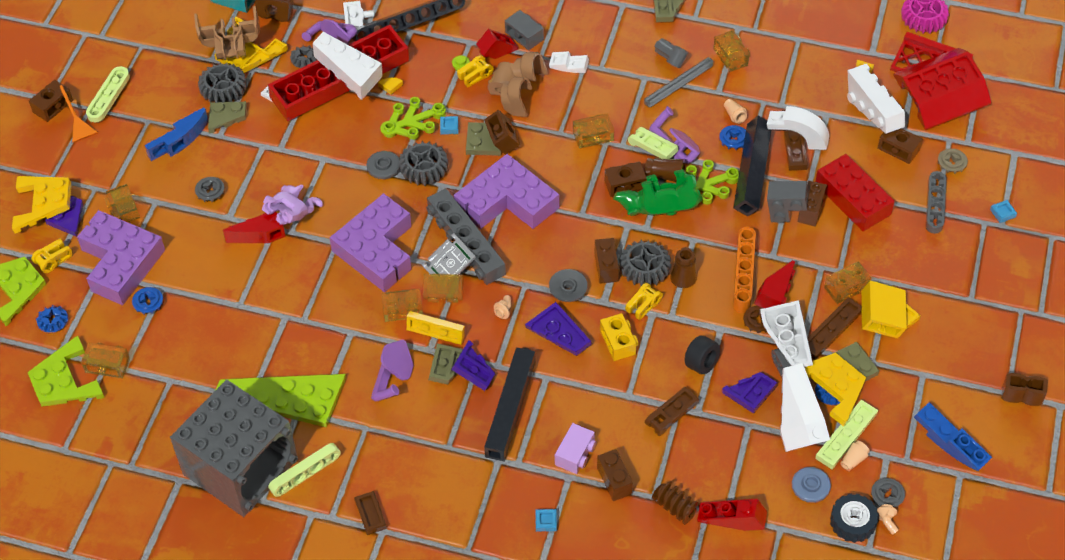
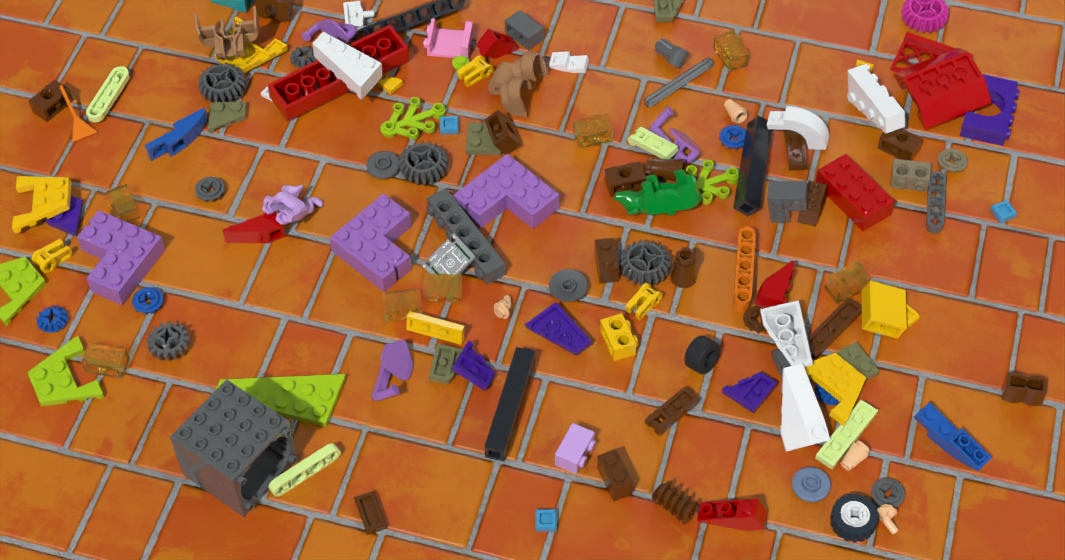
(168, 341): none -> dark grey gear
(448, 42): none -> bright pink panel
(910, 175): none -> dark tan brick
(993, 128): none -> dark purple arch

